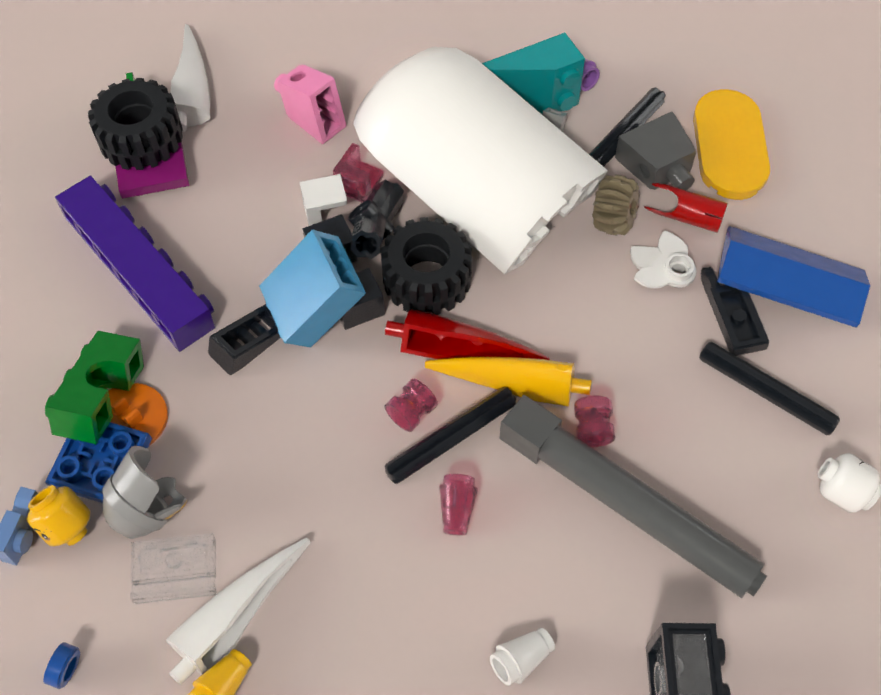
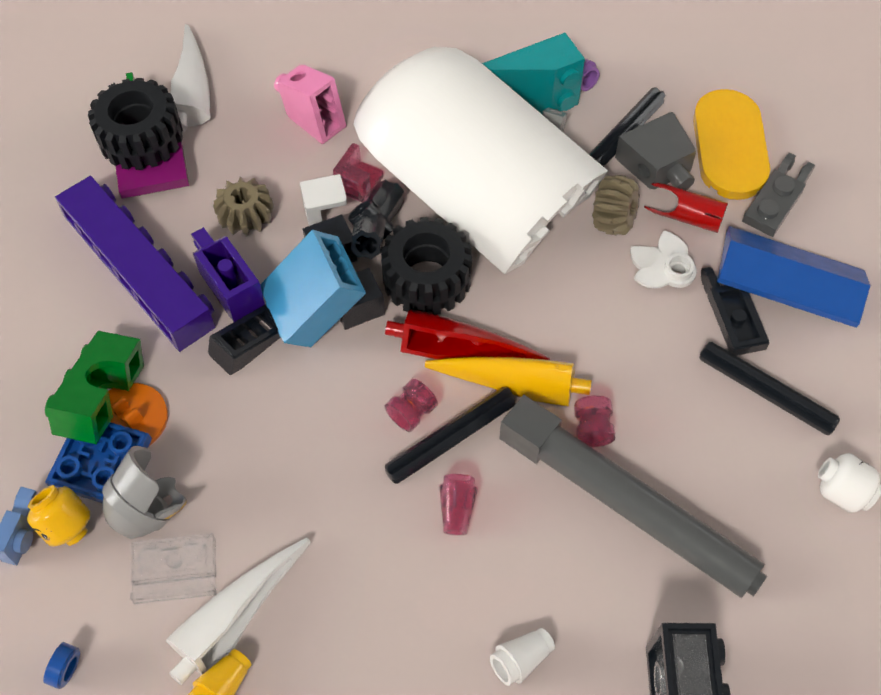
(227, 275): none -> dark purple hinge
(243, 206): none -> dark tan gear
(777, 197): none -> dark grey hinge

